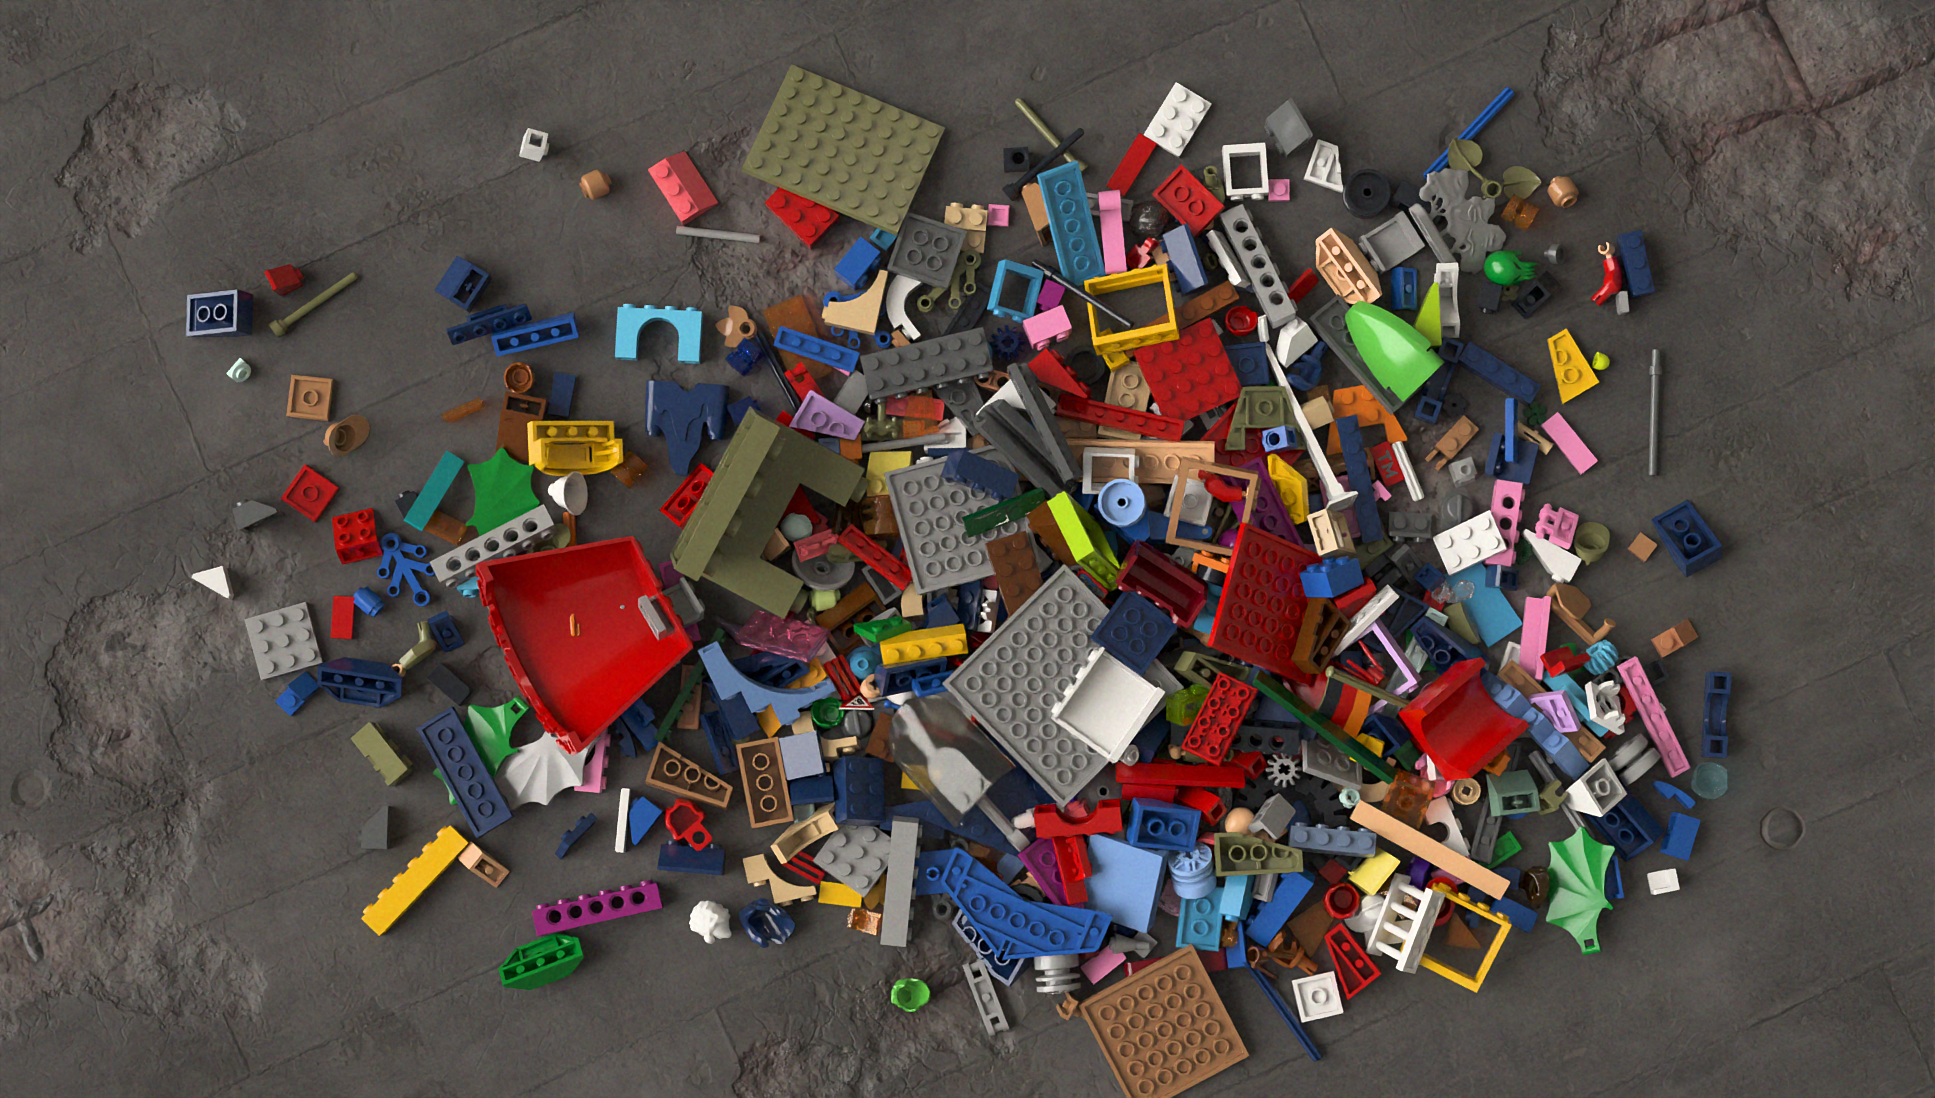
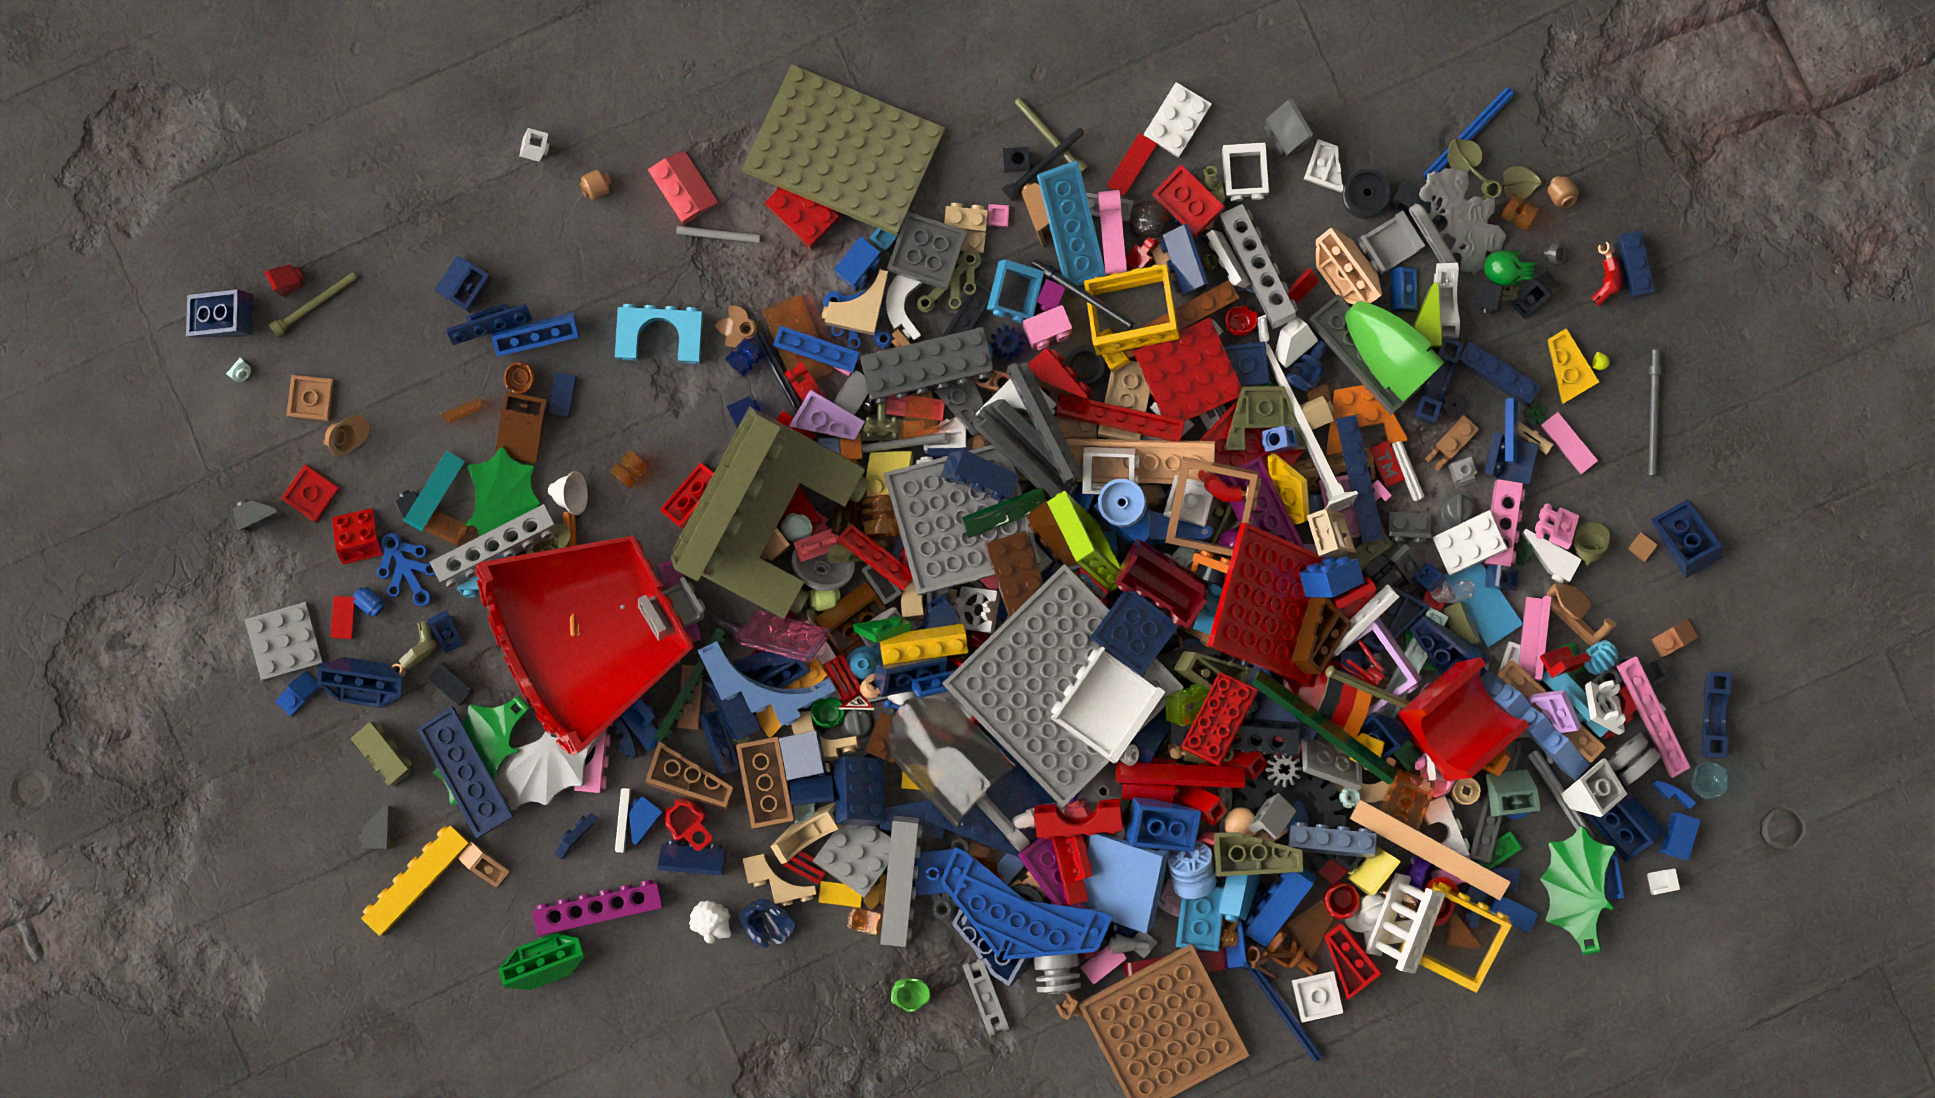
(217, 580): white slope -> none
(564, 459): yellow piece -> none
(683, 416): dark blue rock -> none
(970, 603): dark blue plate -> none
(1264, 886): light grey tile -> none
(1278, 190): bright pink plate -> none
(1536, 885): dark brown hair -> none
(1548, 799): olive hinge -> none
(1622, 303): light grey tile -> none

